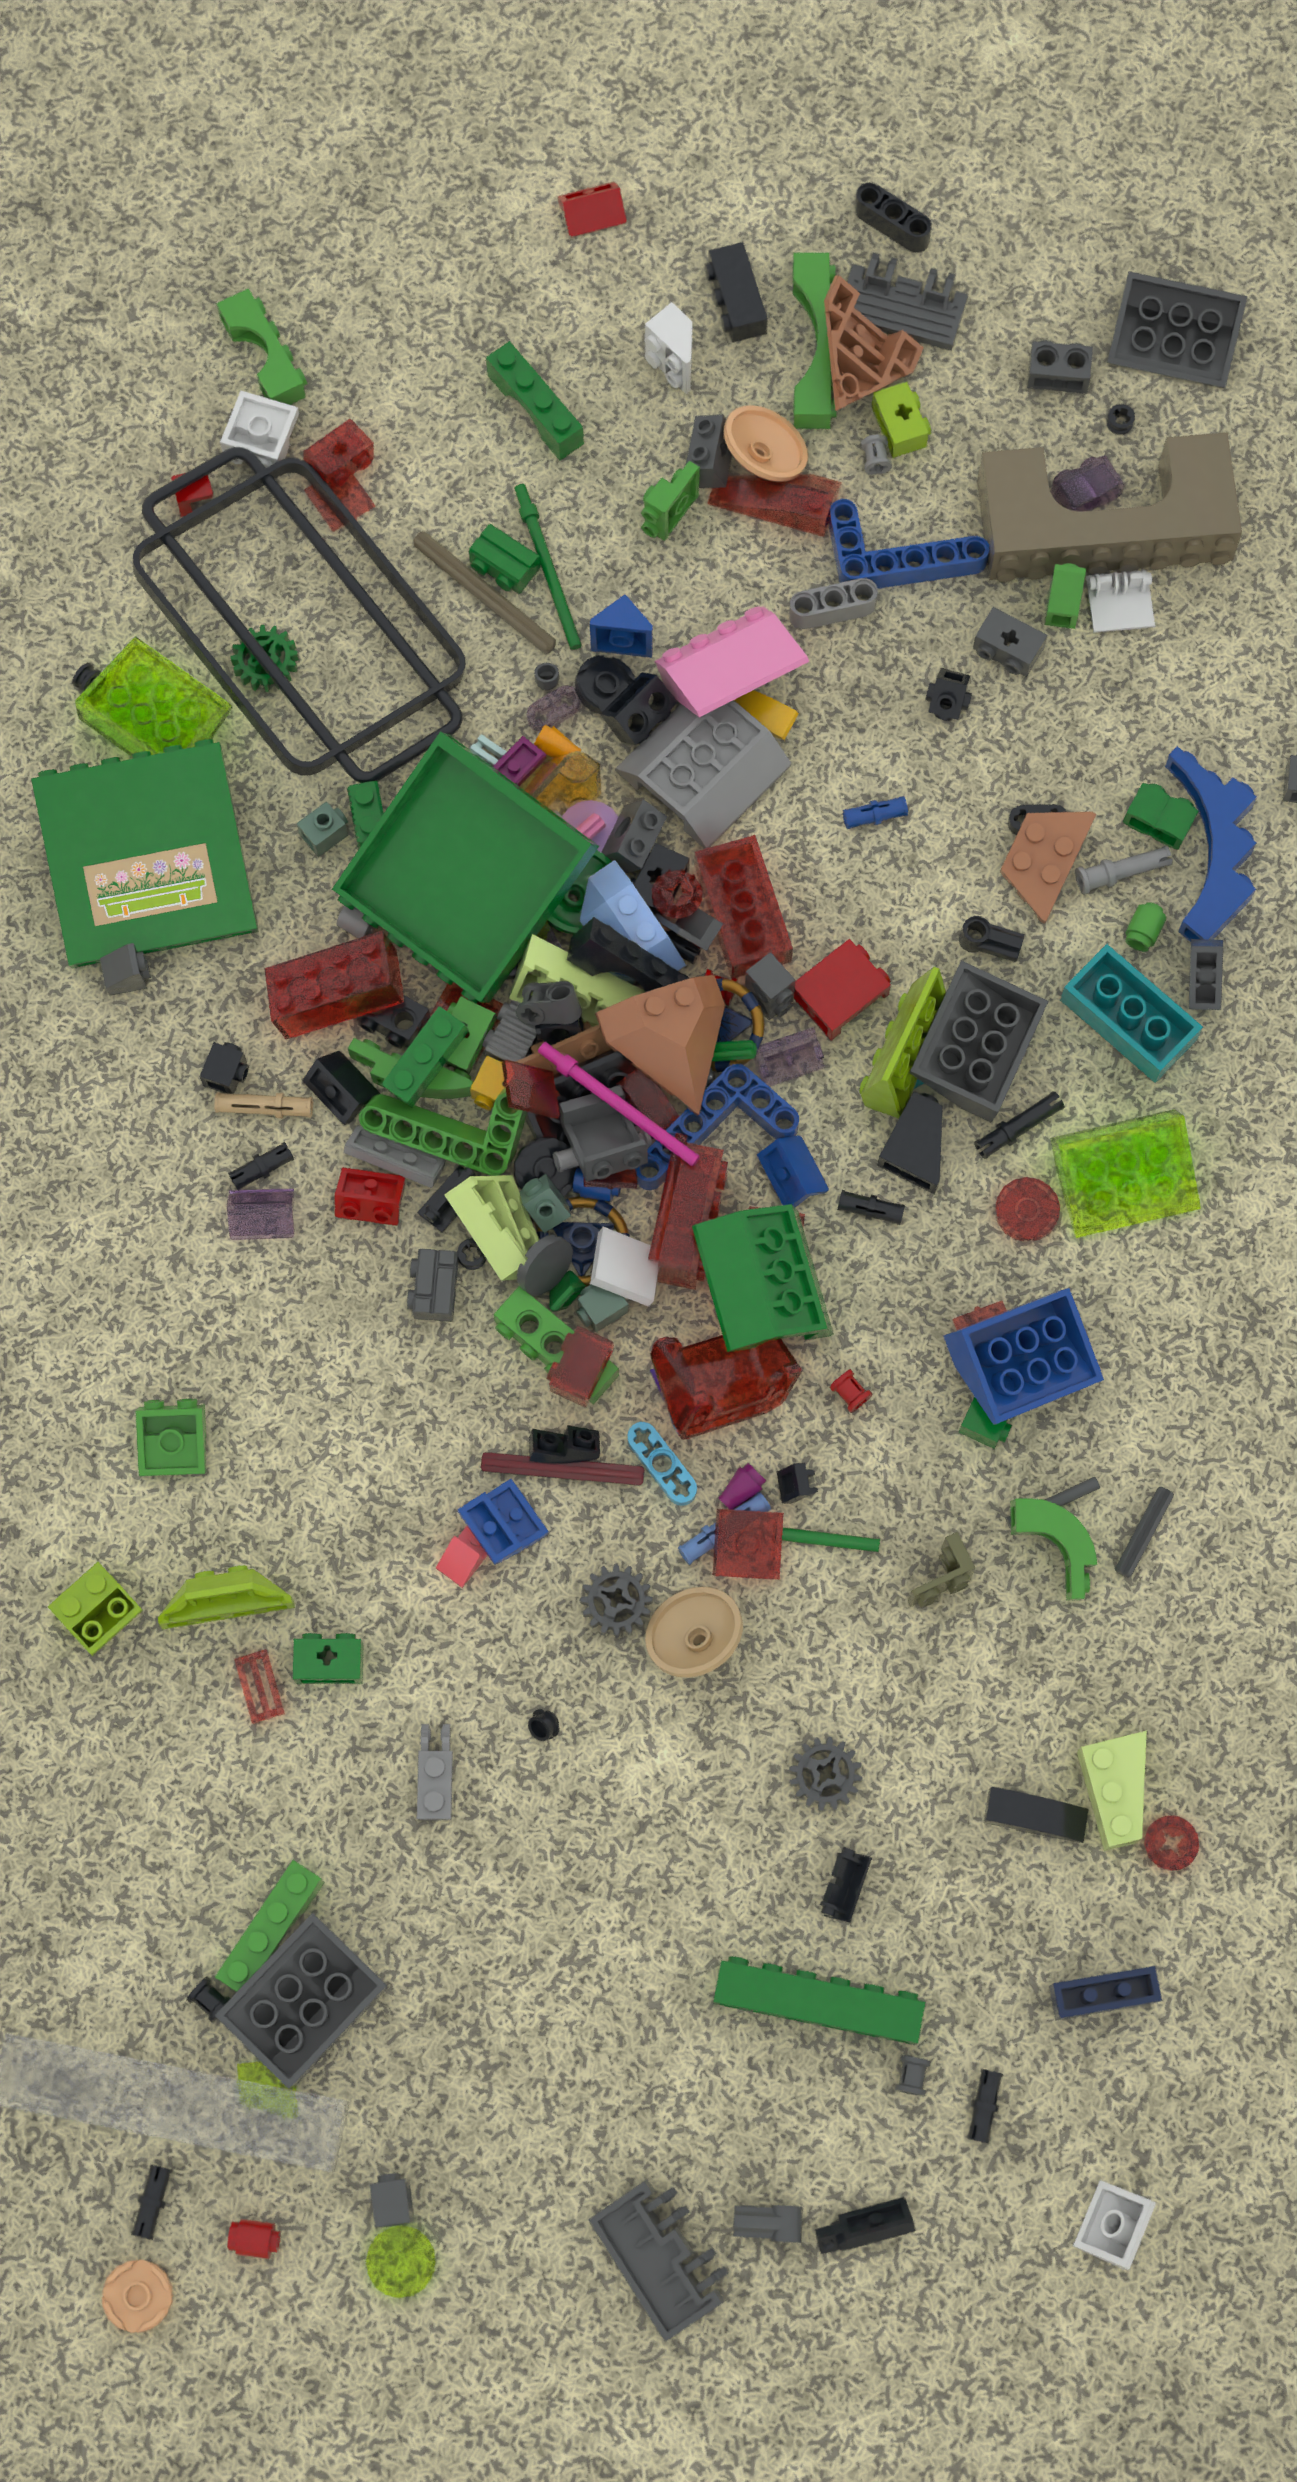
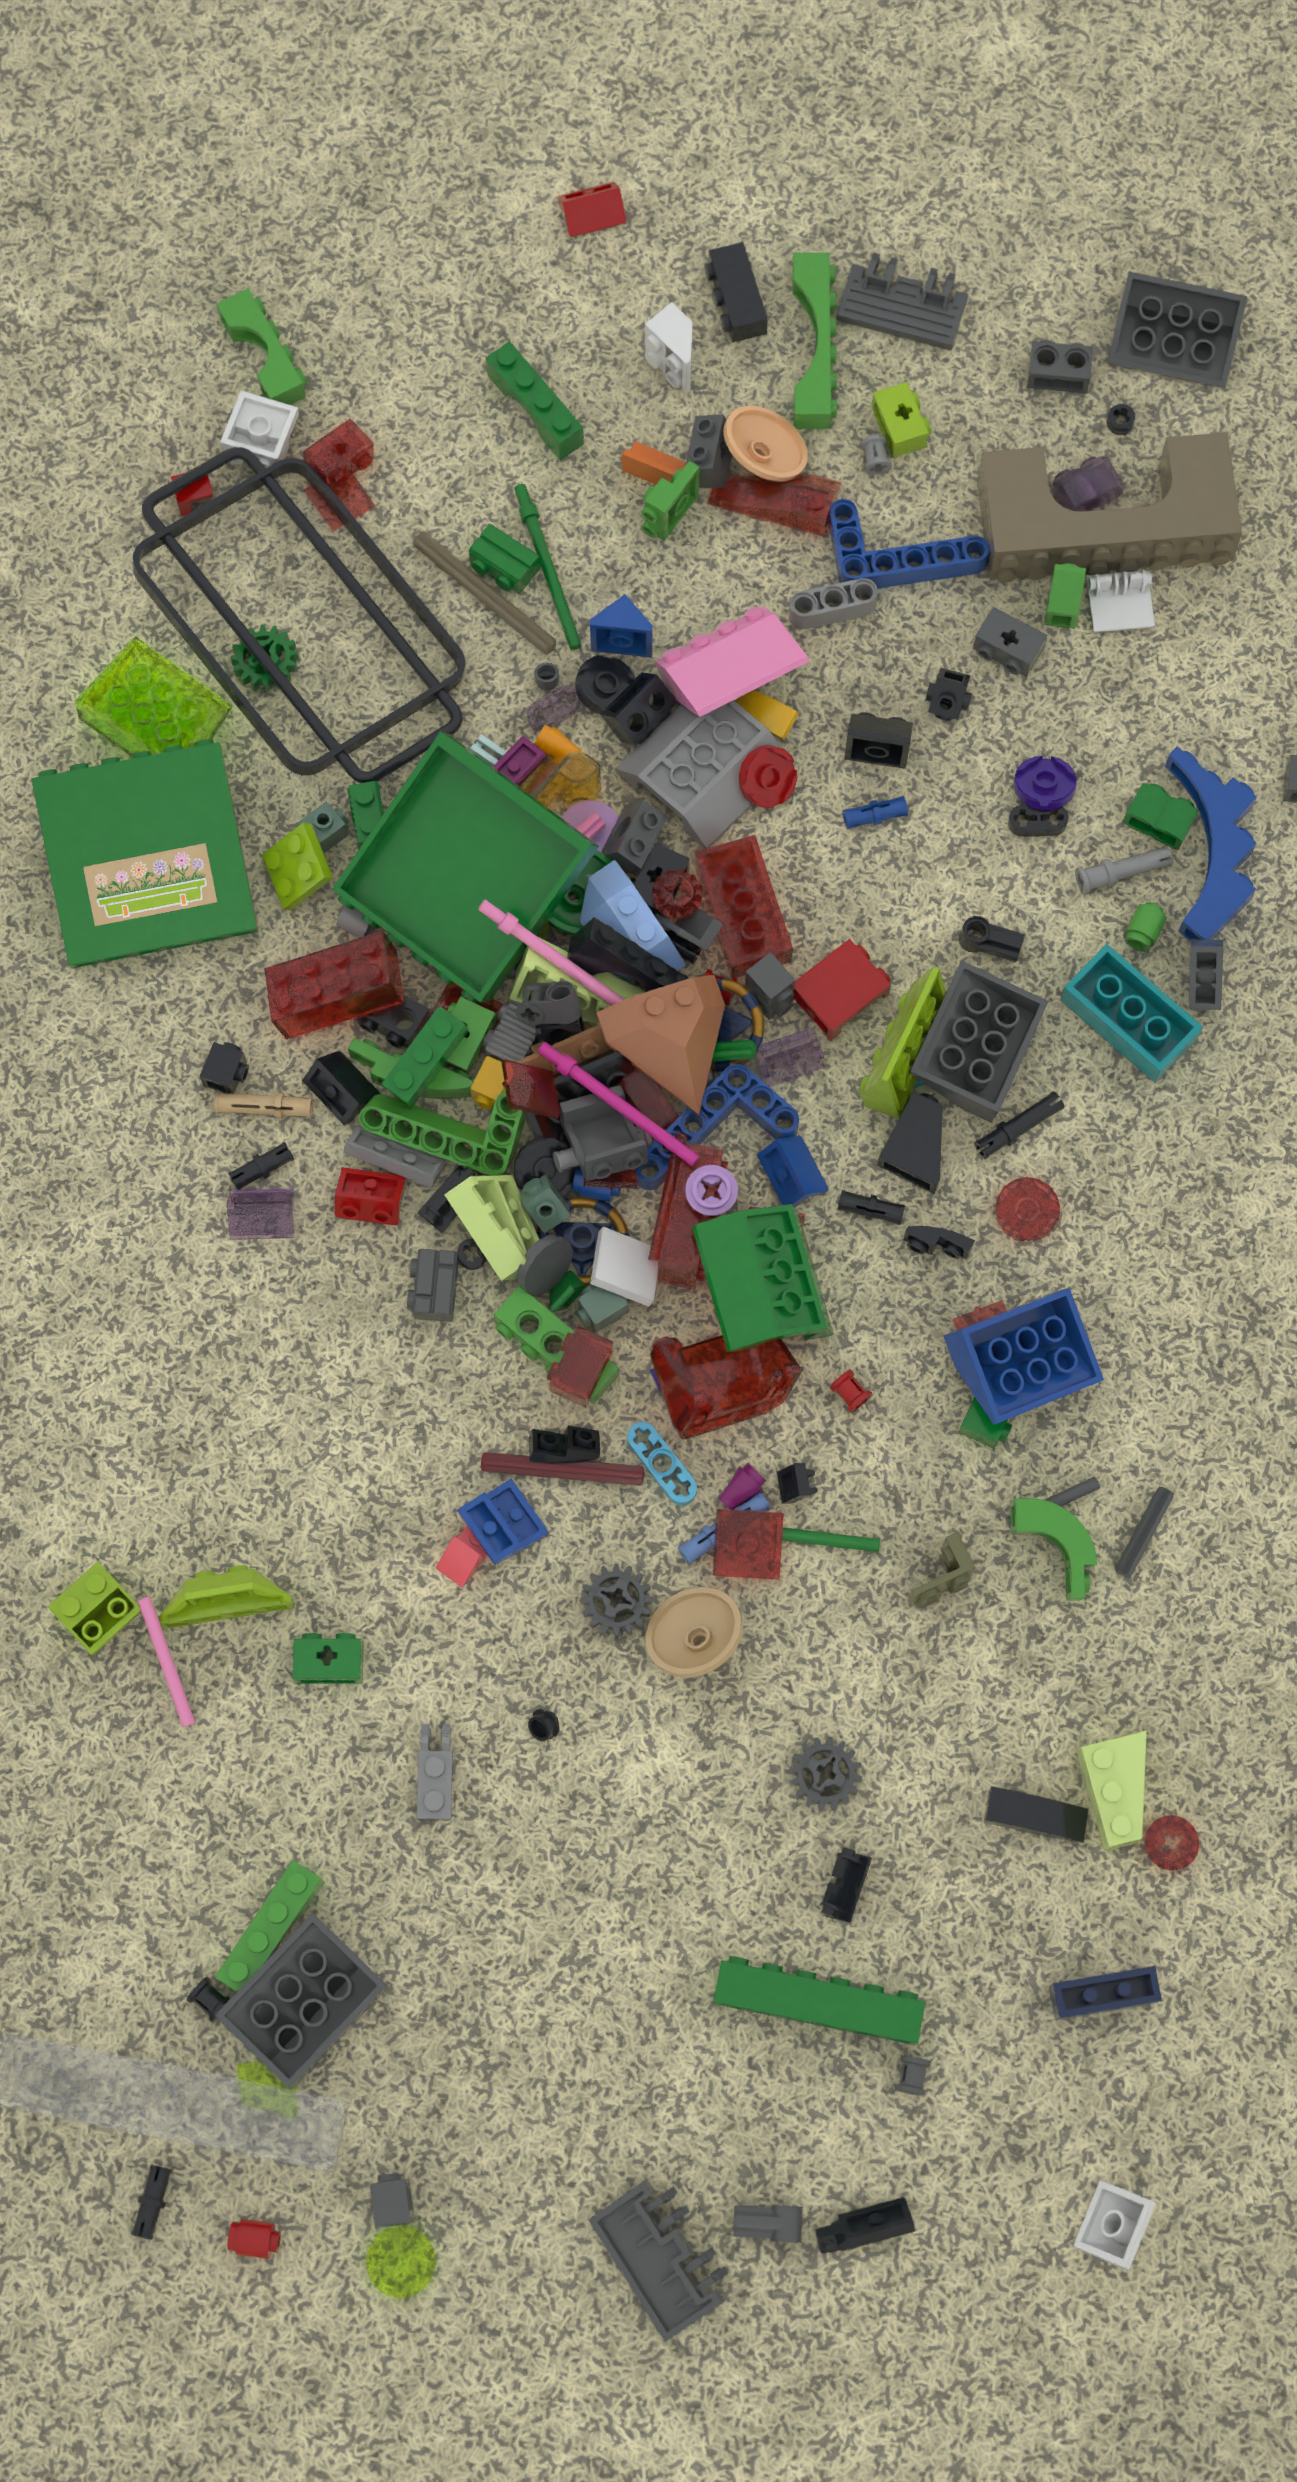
(85, 676): black bush -> none
(125, 970): dark grey slope -> none
(142, 2286): light nougat tile -> none
(166, 1661): none -> bright pink bar
(171, 1438): bright green plate -> none
(267, 1713): clear red tile -> none
(297, 866): none -> lime plate
(509, 924): none -> bright pink bar
(649, 463): none -> orange panel
(711, 1176): none -> lavender gear
(767, 776): none -> red tile
(860, 353): nougat wedge -> none
(878, 740): none -> black slope
(888, 205): black beam -> none
(926, 1238): none -> black slope
(985, 2106): black pin -> none
(1044, 856): nougat wing -> none
(1045, 783): none -> dark purple tile
(1126, 1172): clear neon green slope -> none

